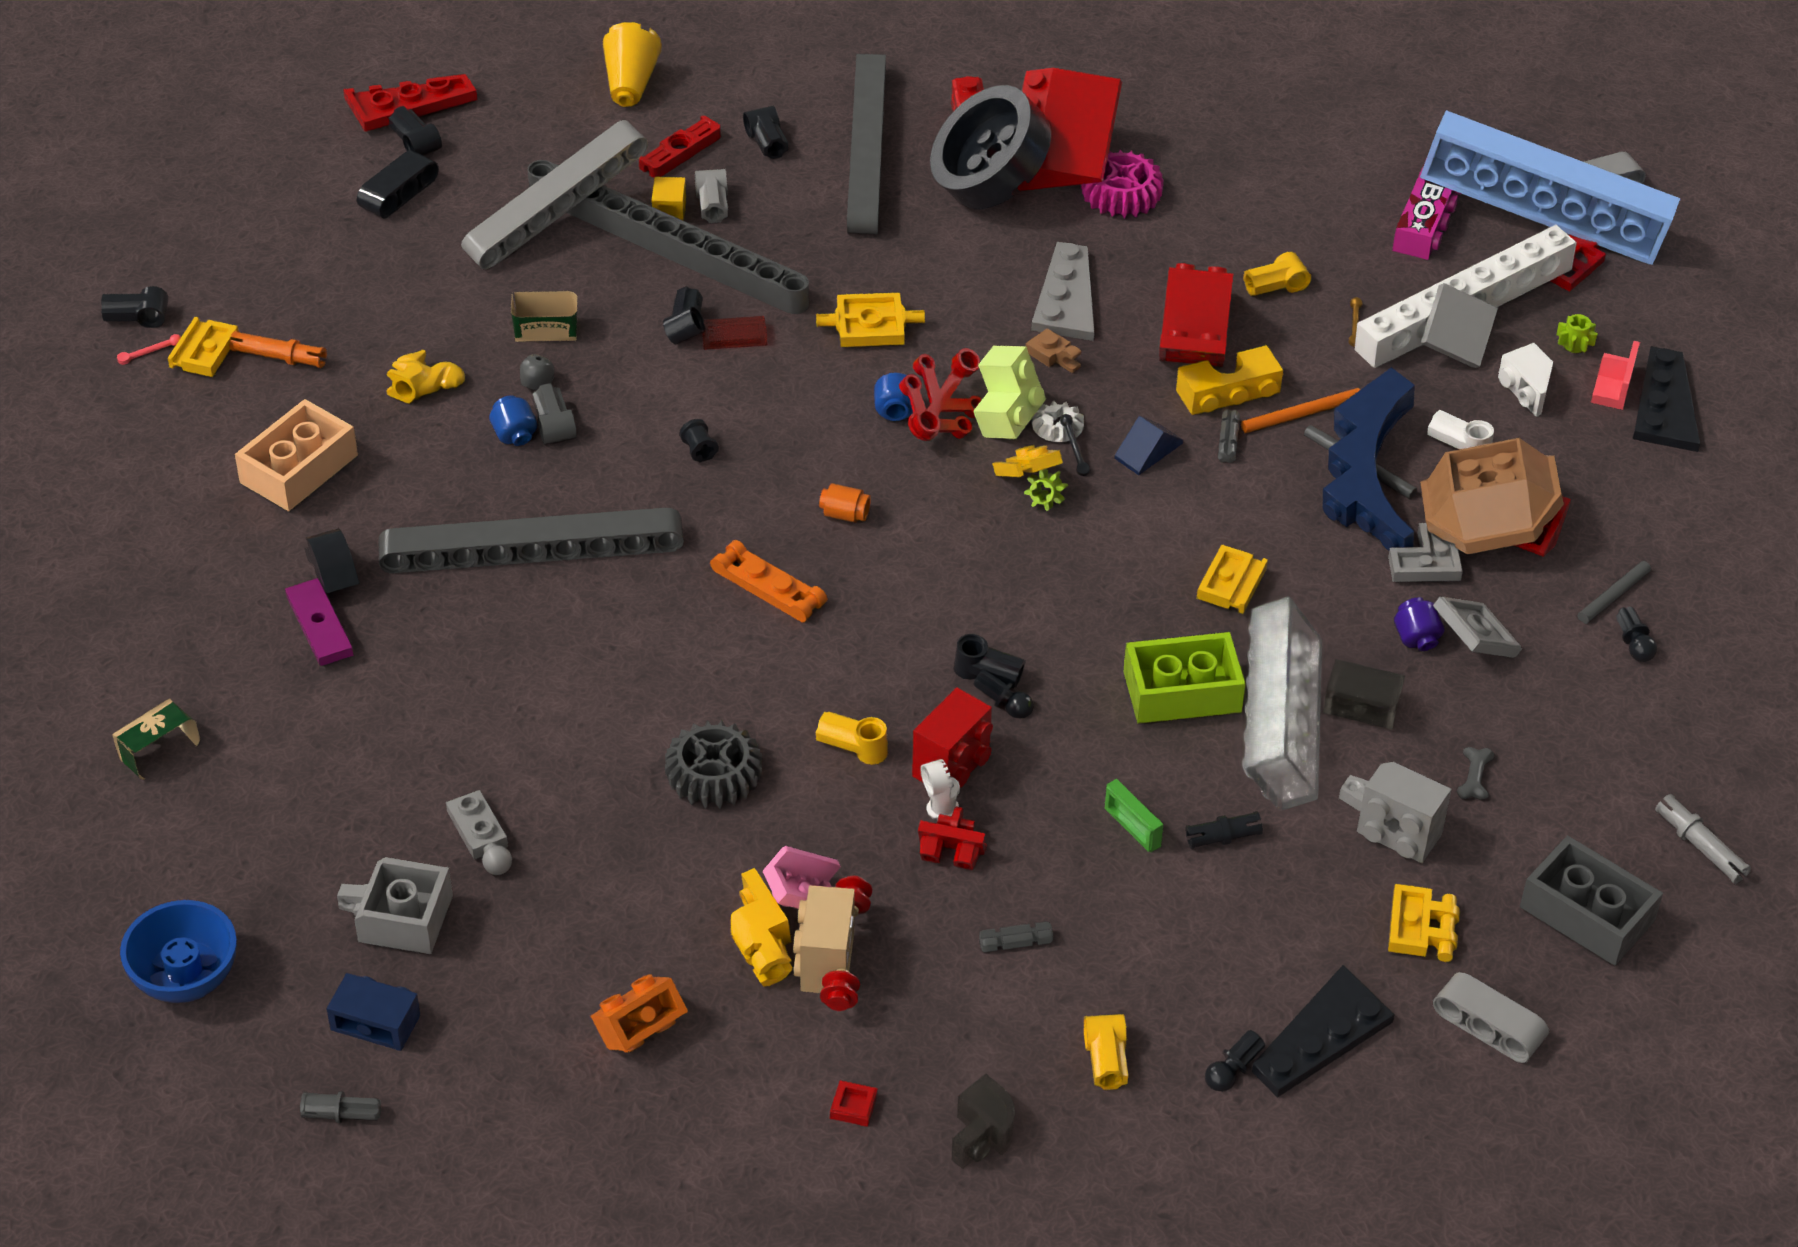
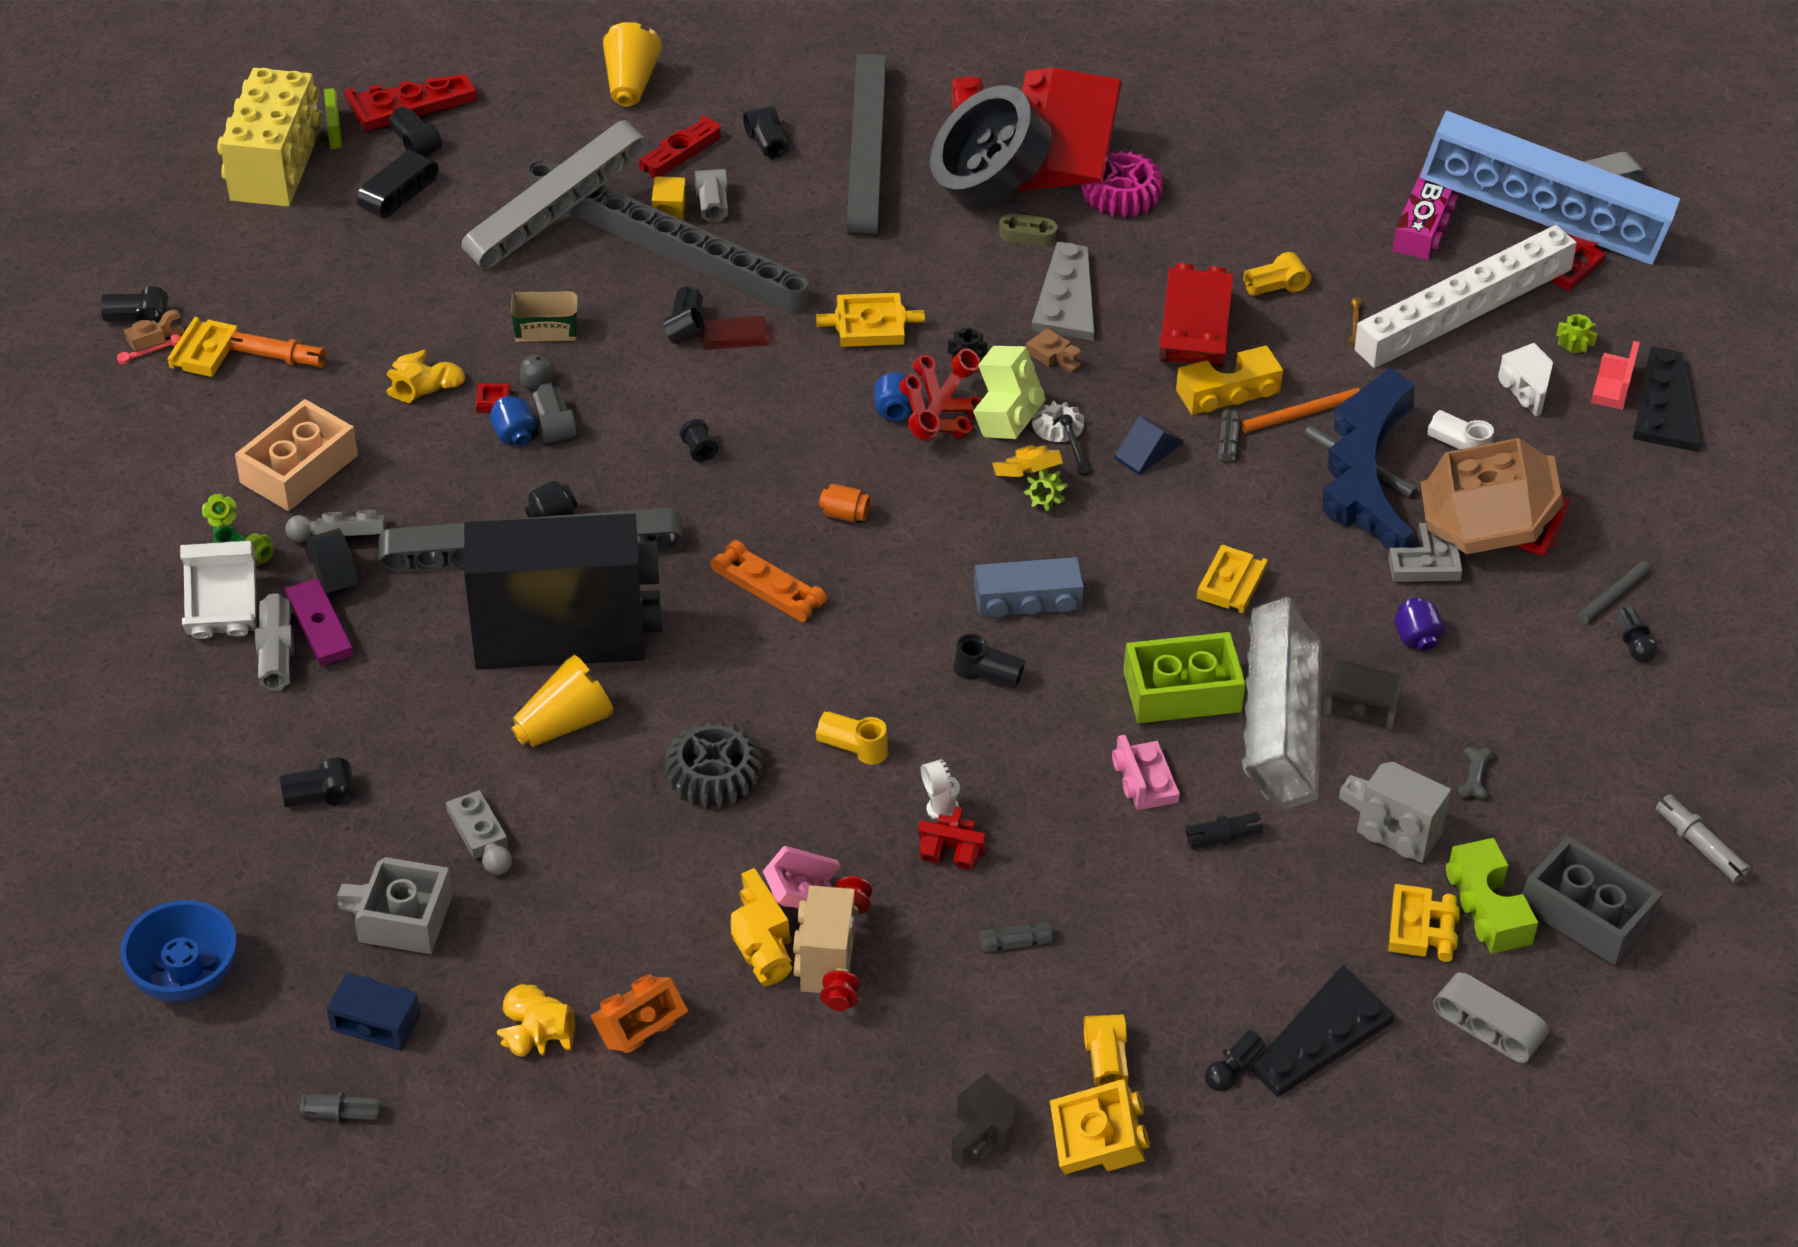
(149, 333): none -> medium nougat plate
(150, 728): piece -> none
(219, 589): none -> white panel
(221, 514): none -> lime plant
(270, 136): none -> light yellow brick
(274, 642): none -> light grey piece
(330, 783): none -> black piece
(332, 118): none -> lime tile
(364, 523): none -> light grey plate
(490, 393): none -> red tile
(541, 1020): none -> yellow animal
(551, 500): none -> black head
(559, 590): none -> black brick
(562, 705): none -> yellow cone
(853, 1103): red tile -> none
(955, 733): red brick -> none
(969, 339): none -> black gear
(1017, 704): black axle -> none
(1028, 229): none -> olive beam
(1028, 587): none -> sand blue brick
(1099, 1128): none -> yellow plate
(1133, 816): bright green tile -> none
(1145, 774): none -> bright pink bracket
(1459, 325): light grey tile -> none
(1477, 627): light grey tile -> none
(1498, 920): none -> lime arch

